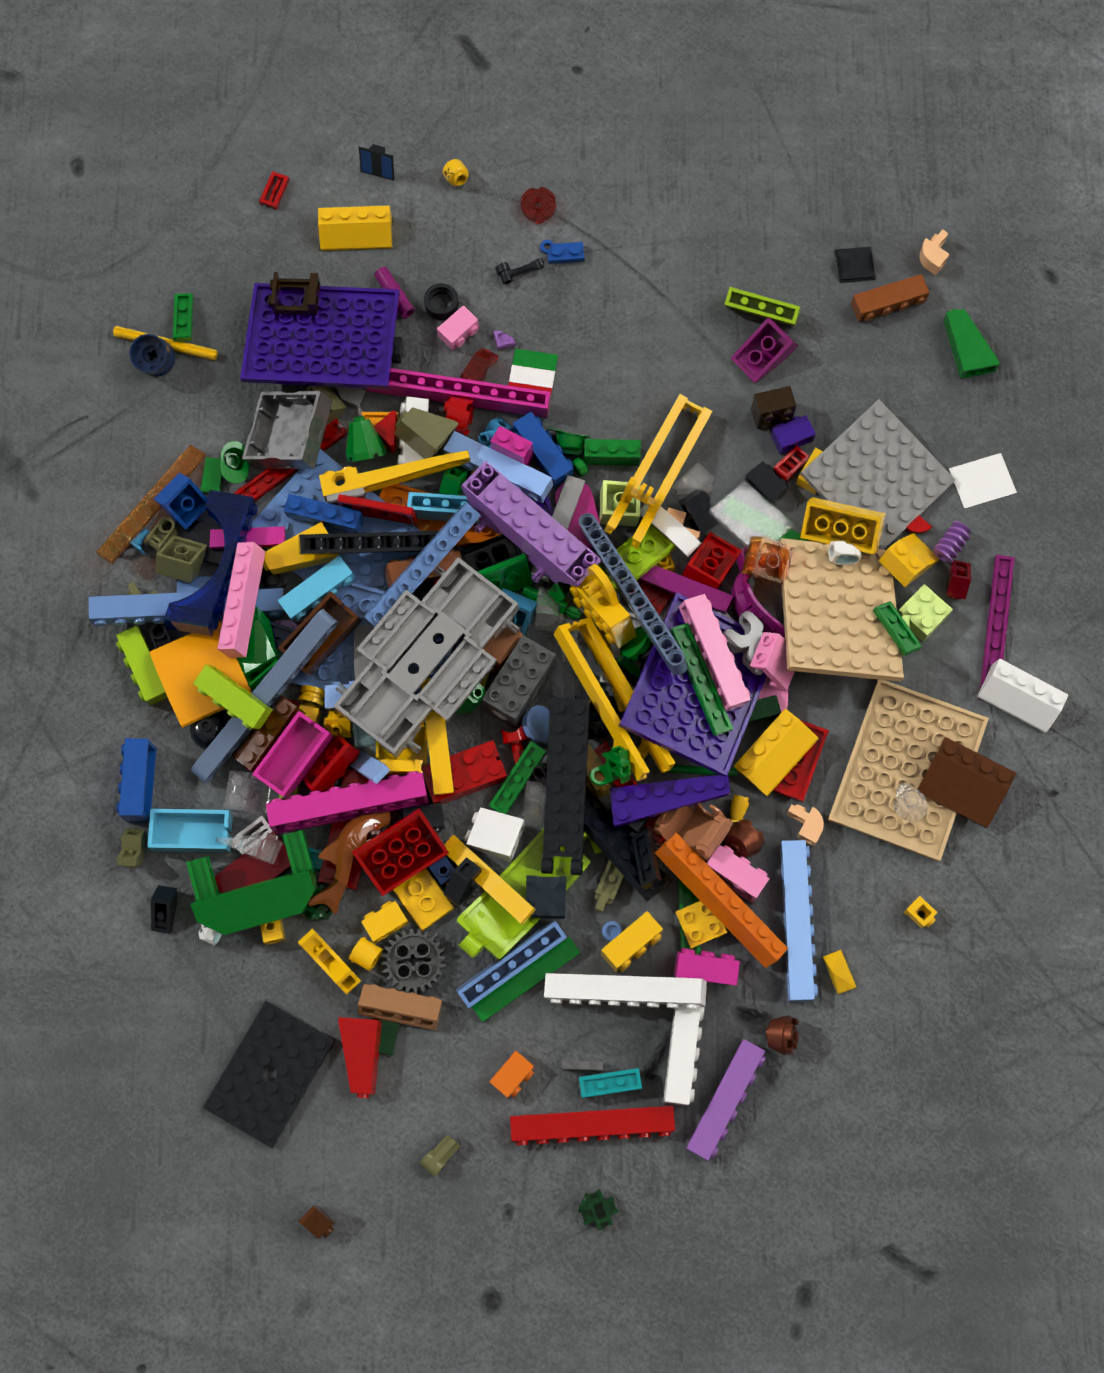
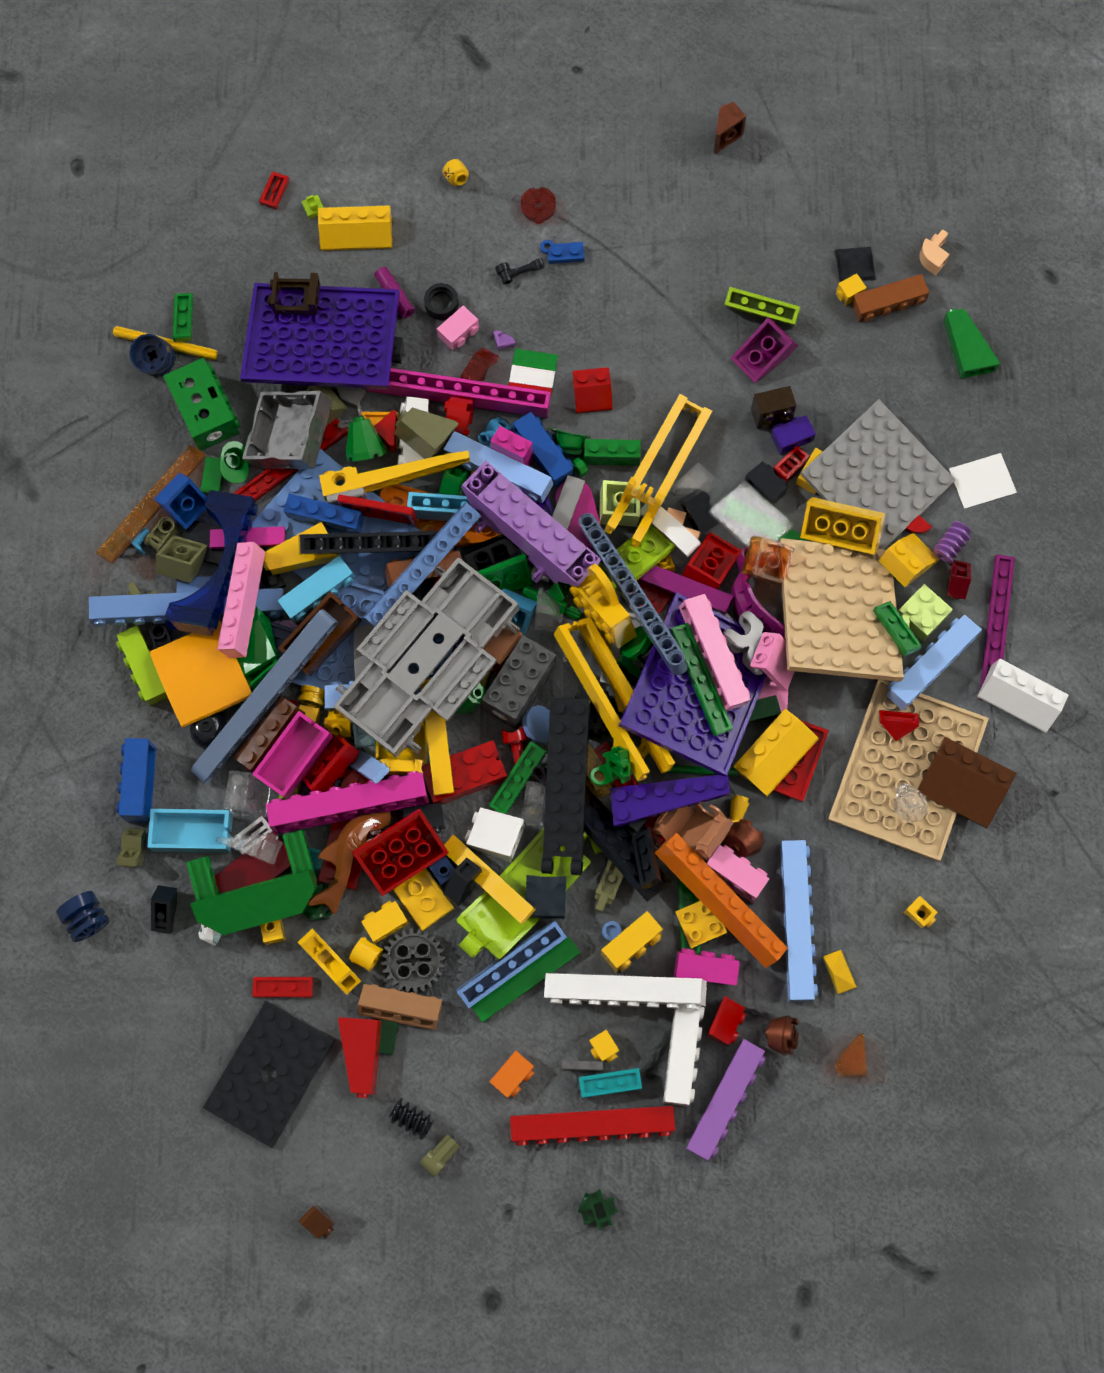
(82, 916): none -> dark blue wheel
(202, 404): none -> green piece
(232, 697): lime brick -> none
(282, 987): none -> red tile
(311, 206): none -> lime tile
(376, 162): piece -> none
(411, 1119): none -> black piece
(592, 390): none -> red slope
(604, 1047): none -> yellow brick
(725, 1022): none -> red slope
(729, 126): none -> copper slope
(811, 822): light nougat brick -> none
(843, 553): white rock -> none
(848, 288): none -> yellow brick
(852, 1059): none -> clear orange slope
(898, 723): none -> red slope
(933, 662): none -> light blue brick

